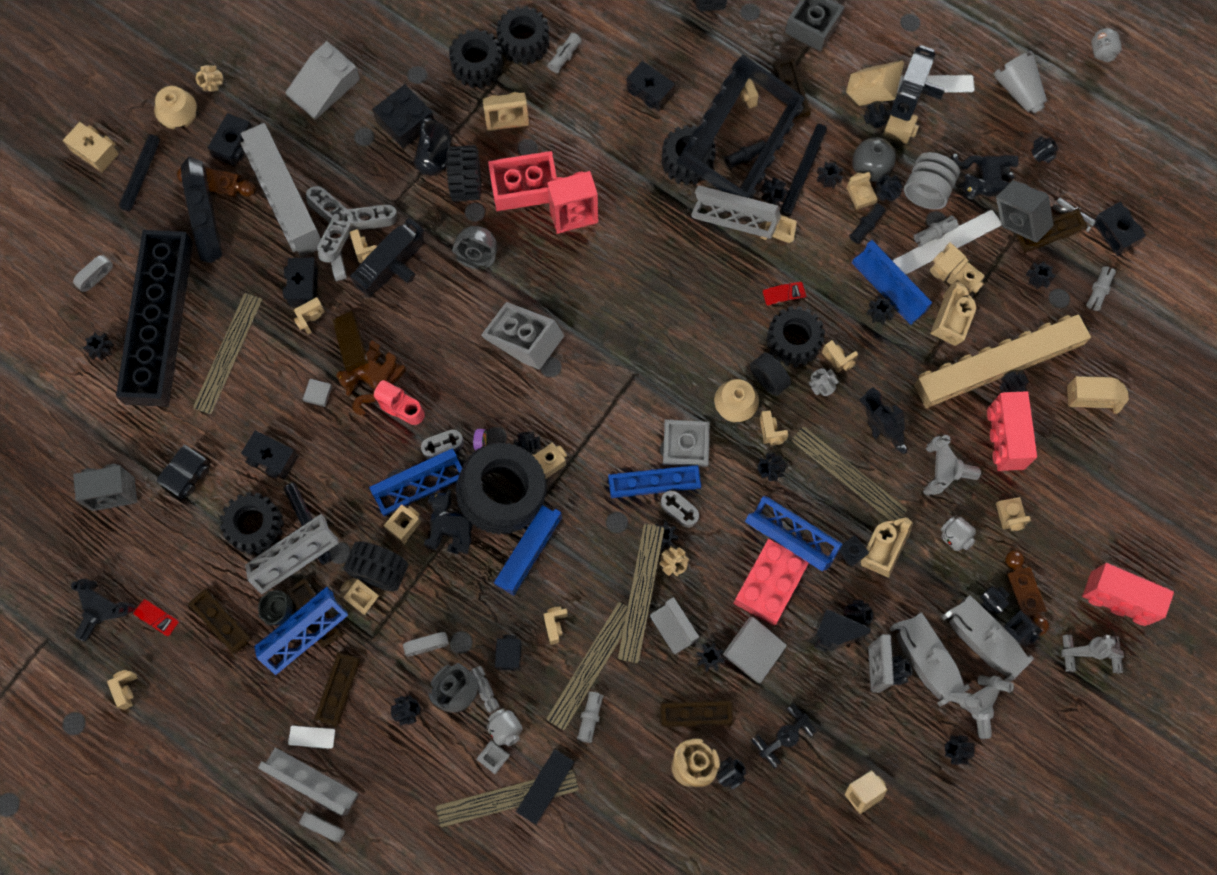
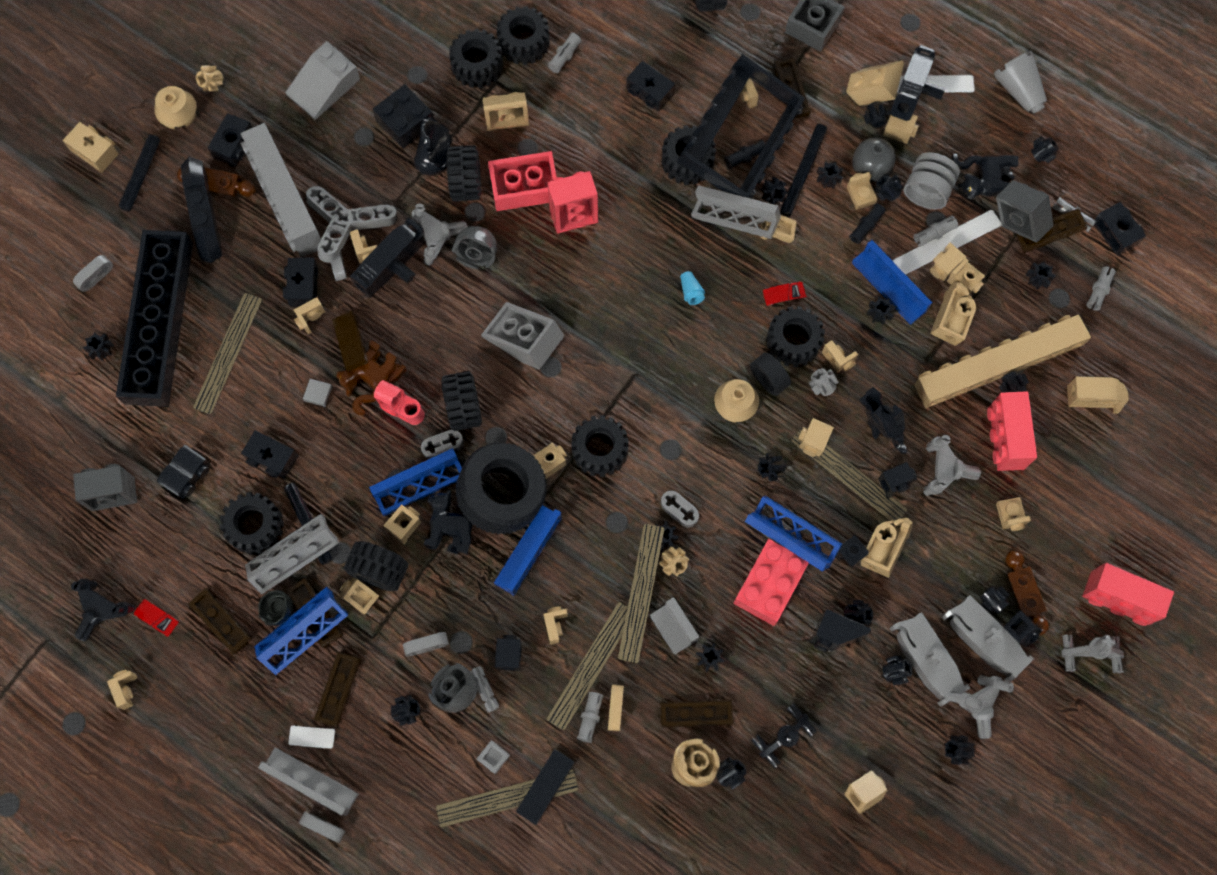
(435, 231): none -> light grey axle
(461, 400): none -> black tyre
(480, 438): medium lavender tile -> none
(504, 727): light grey head -> none
(528, 442): black gear -> none
(599, 428): none -> black tyre
(615, 708): none -> tan beam
(654, 481): blue tile -> none
(686, 443): light grey tile -> none
(692, 289): none -> medium azure cone
(754, 649): light grey tile -> none
(768, 428): tan bracket -> none
(815, 437): none -> tan brick
(880, 664): light grey tile -> none
(897, 479): none -> black brick
(958, 534): light grey head -> none
(1106, 44): light grey head -> none

